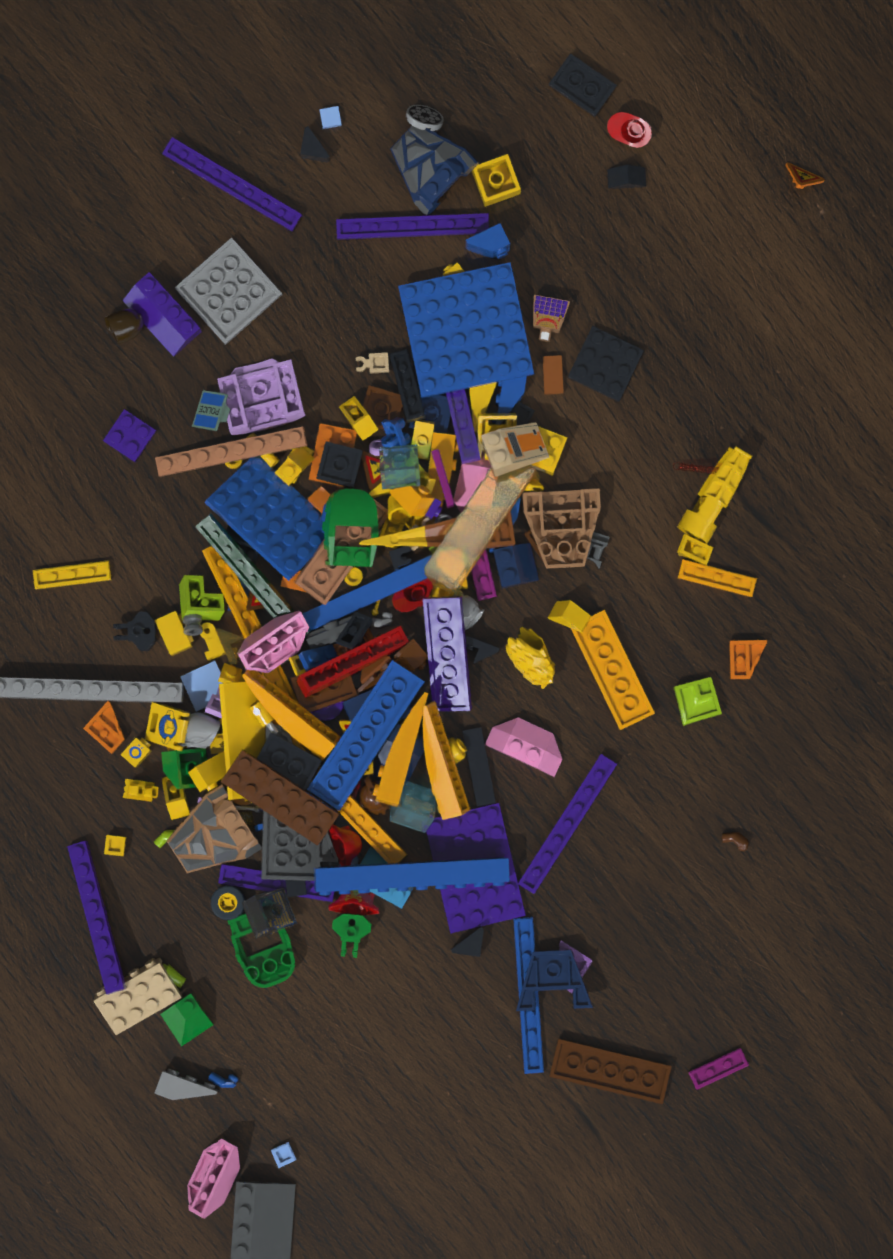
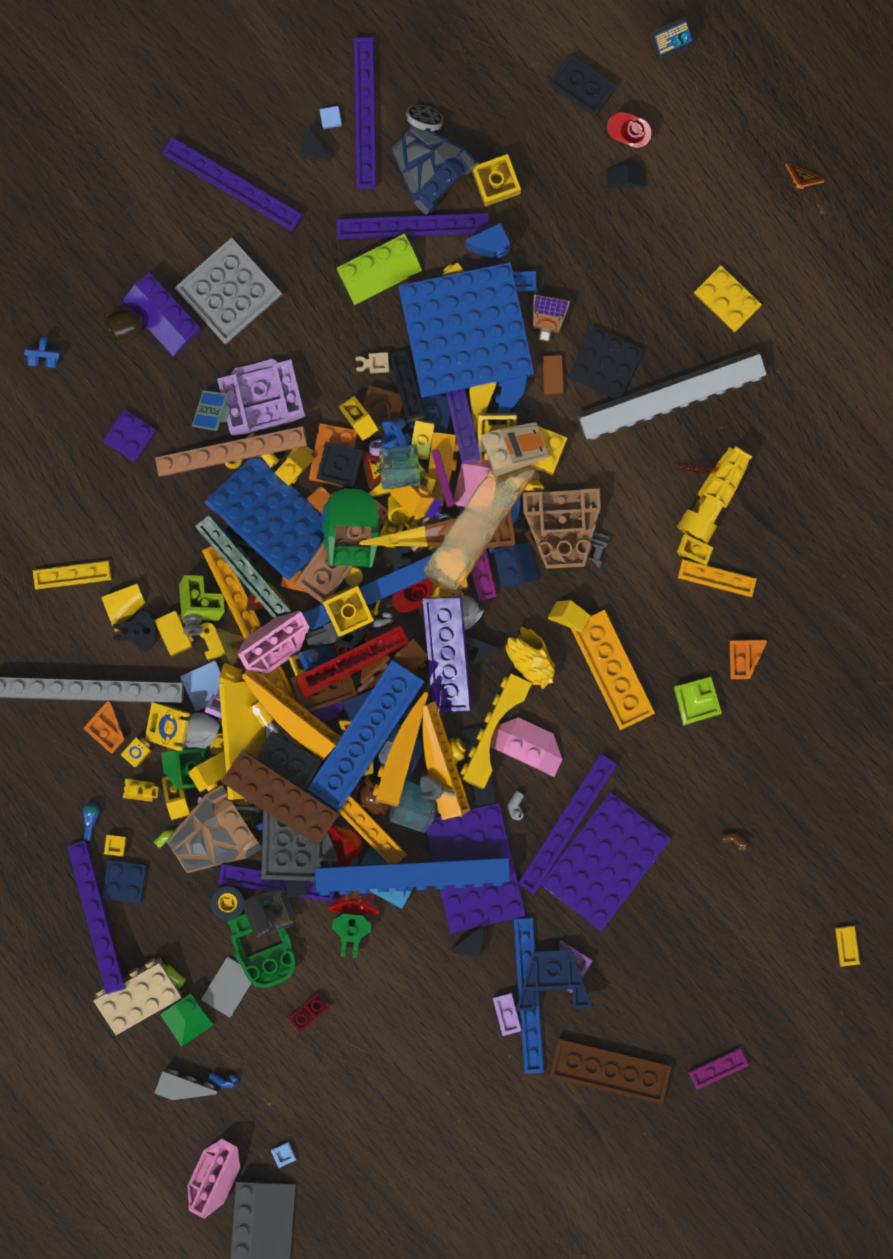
(34, 353): none -> blue hips
(90, 814): none -> blue piece
(123, 604): none -> yellow slope
(124, 881): none -> dark blue plate
(227, 988): none -> light grey piece
(308, 1013): none -> dark red slope
(347, 610): none -> yellow slope
(364, 113): none -> dark purple plate
(379, 269): none -> lime slope
(433, 788): none -> dark grey piece
(479, 767): none -> yellow arch
(507, 1014): none -> lavender plate
(514, 807): none -> light grey arm
(525, 281): none -> blue plate
(605, 861): none -> dark purple plate
(671, 39): none -> slope
(671, 394): none -> light grey brick
(727, 299): none -> yellow plate
(847, 946): none -> yellow tile

